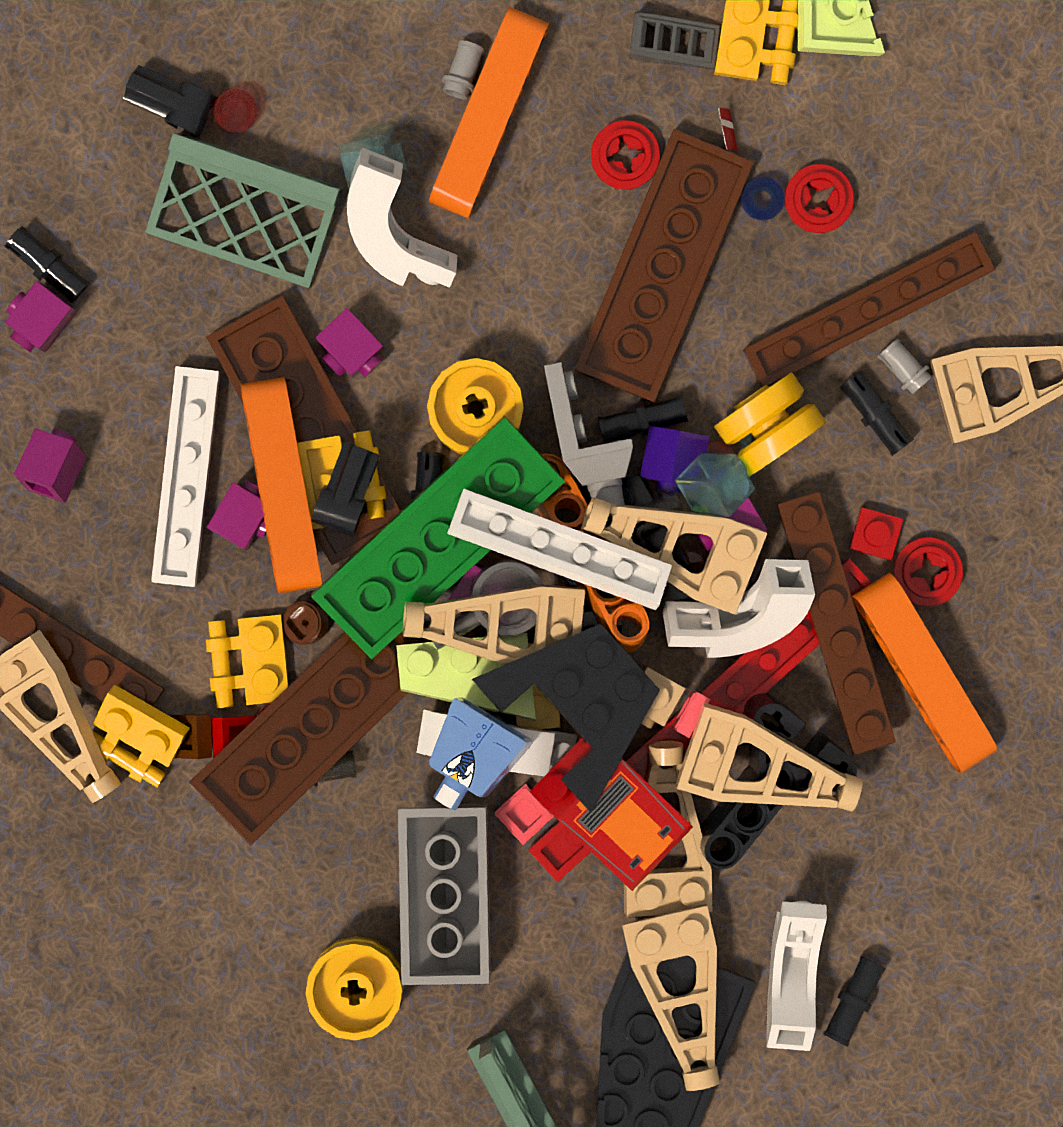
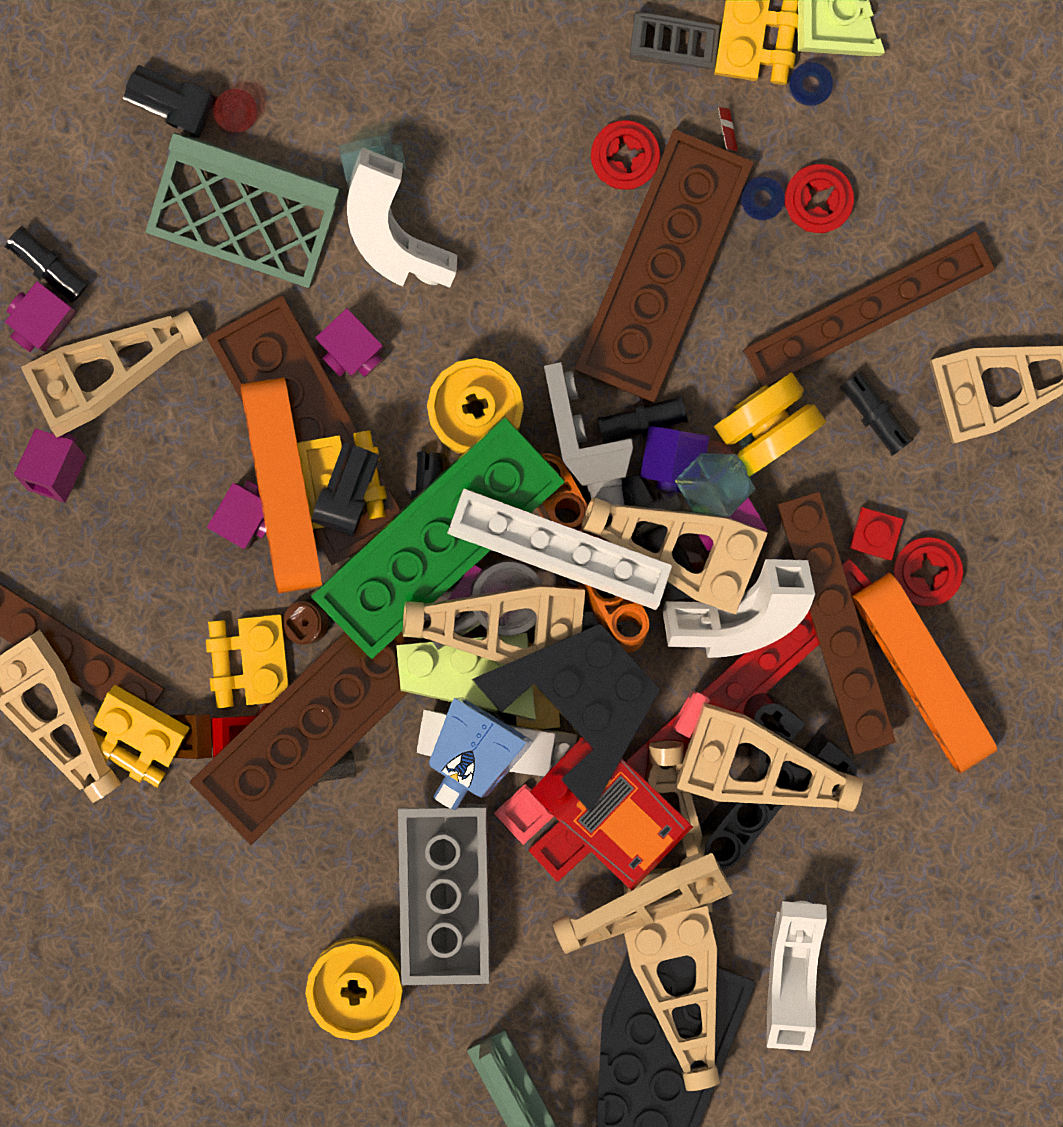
(59, 392): none -> tan plate
(185, 476): white plate -> none
(463, 70): light grey pin -> none
(488, 112): orange beam -> none
(665, 700): tan brick -> none
(697, 878): none -> tan plate
(814, 70): none -> clear blue plate
(854, 1001): black pin -> none
(905, 366): light grey pin -> none

